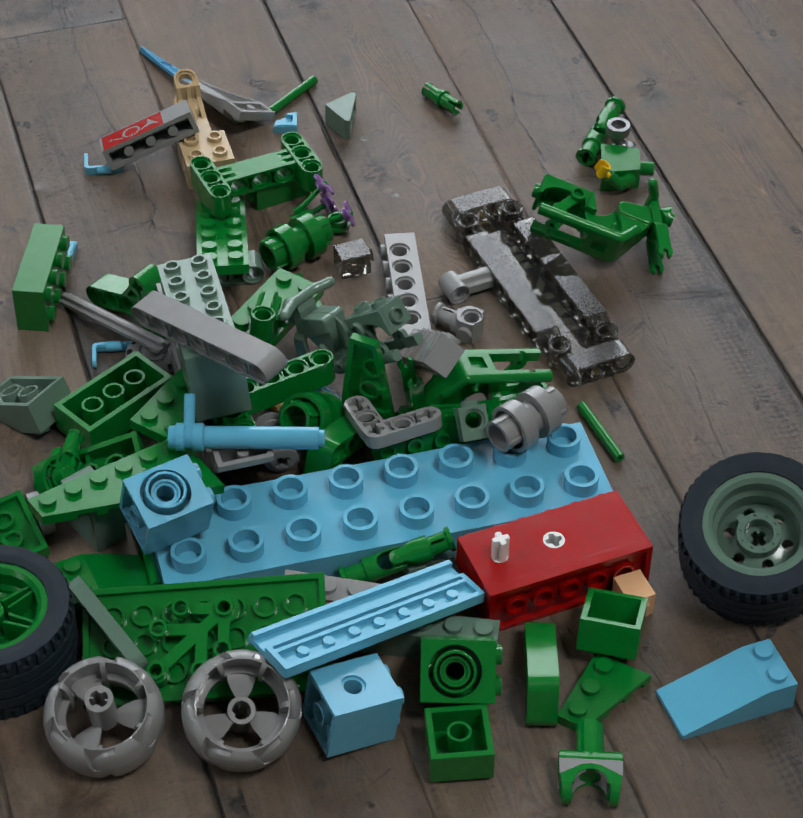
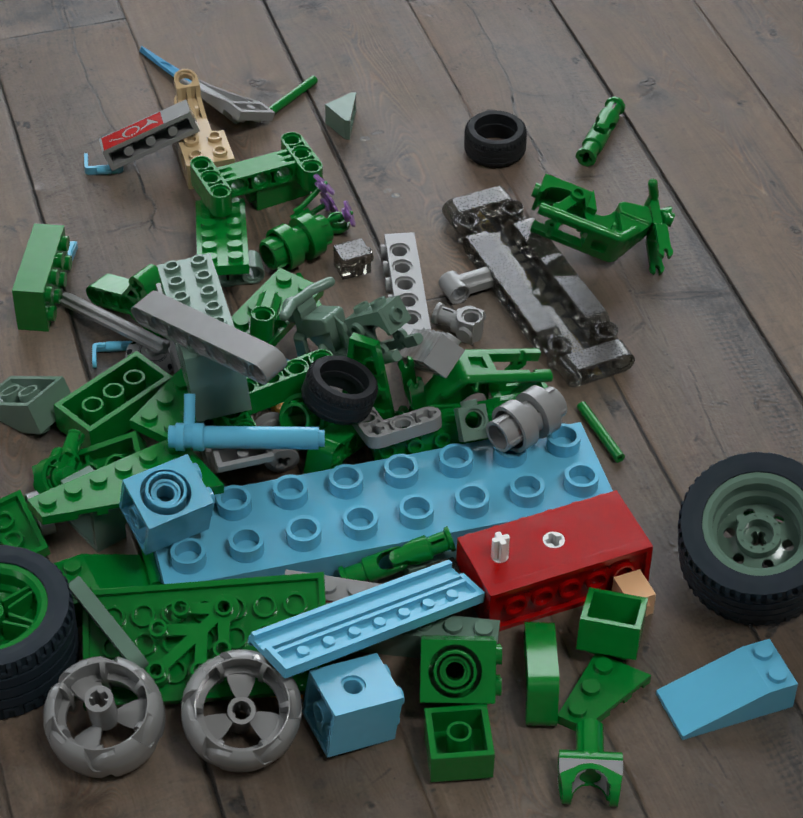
(286, 124): medium azure tile -> none
(334, 405): none -> black tyre
(442, 98): green pin -> none
(495, 152): none -> black tyre
(620, 162): green torso -> none

